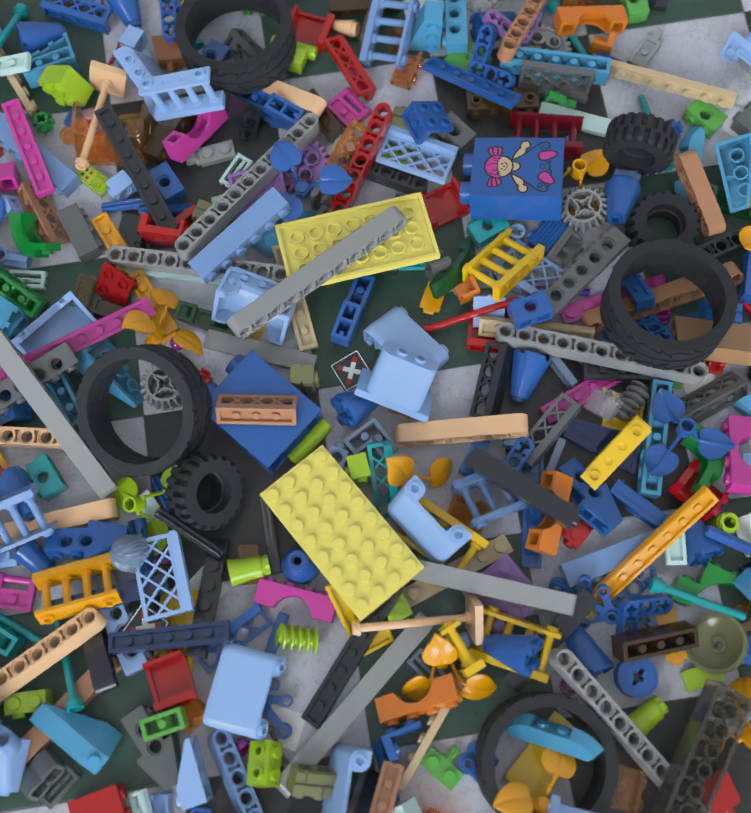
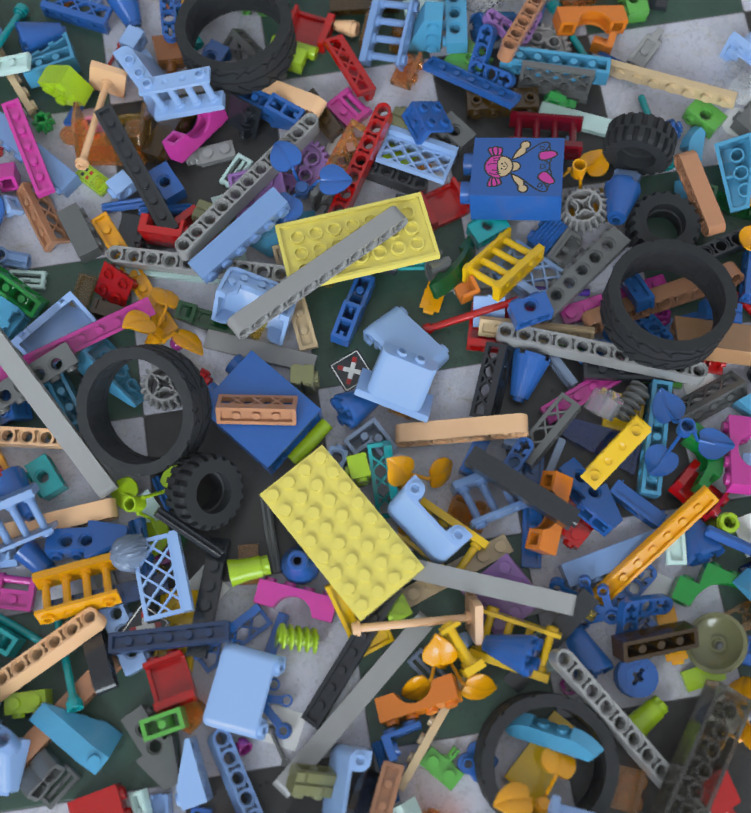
(26, 236): green arch -> none
(264, 764): lime brick -> none
(519, 228): light blue bush -> none
(657, 585): teal piece -> none

